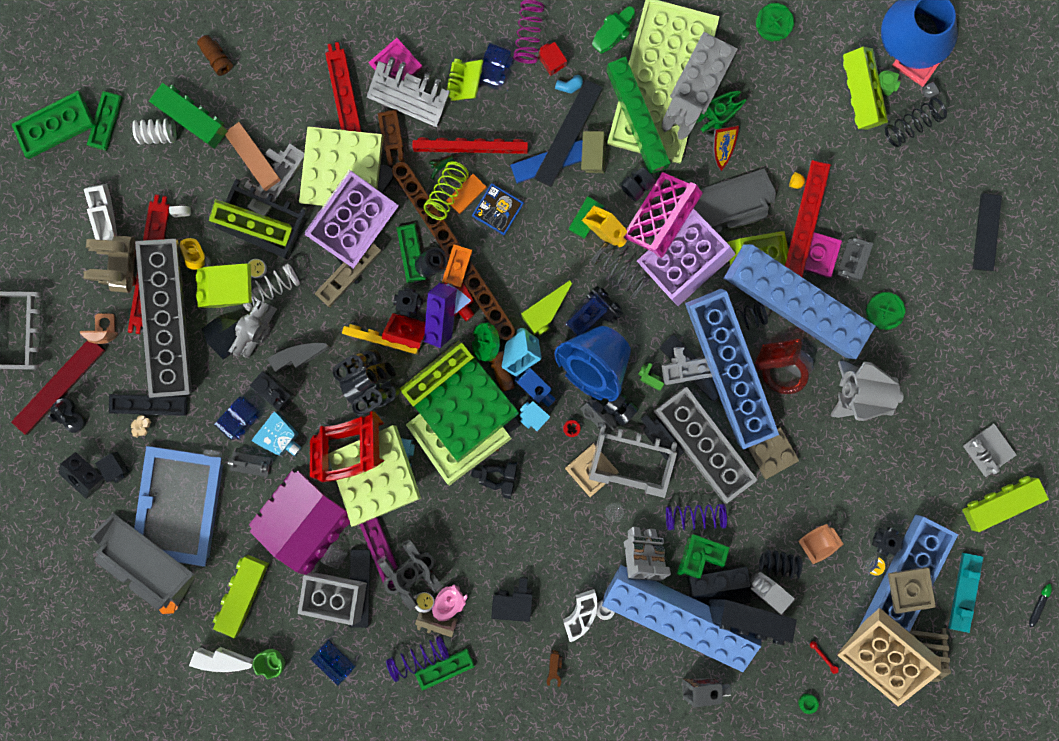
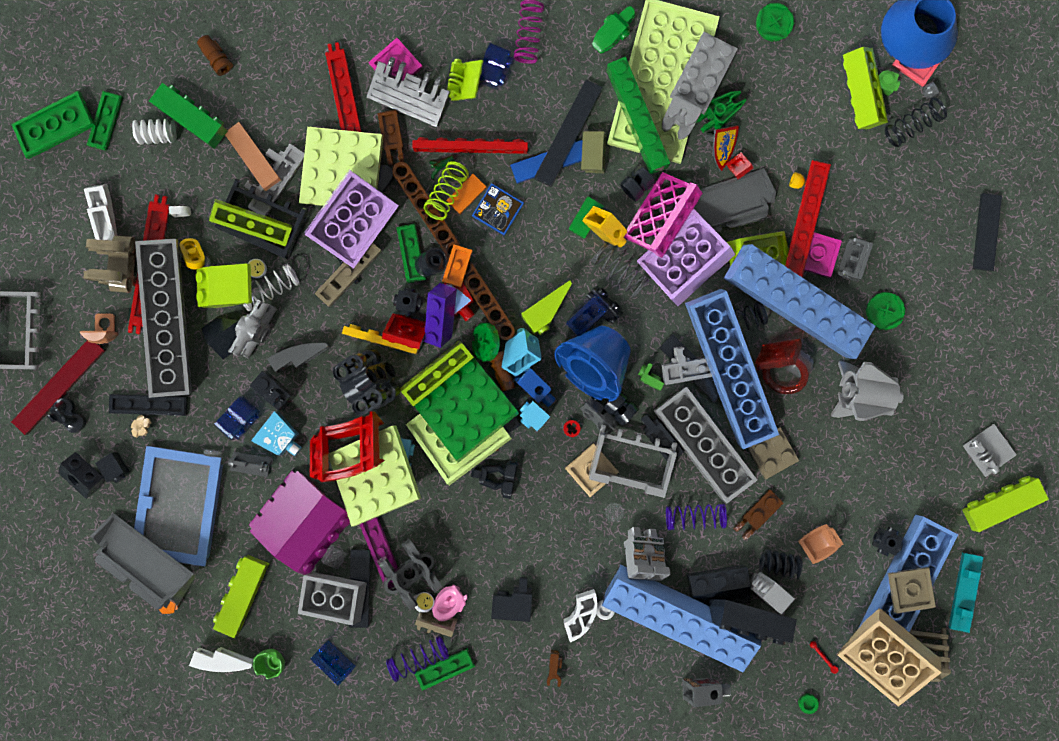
(552, 58): red brick -> none
(570, 86): dark azure arm -> none
(697, 552): green panel -> none
(739, 166): none -> red plate
(759, 513): none -> reddish brown hinge
(875, 565): tile -> none
(1045, 593): black piece -> none

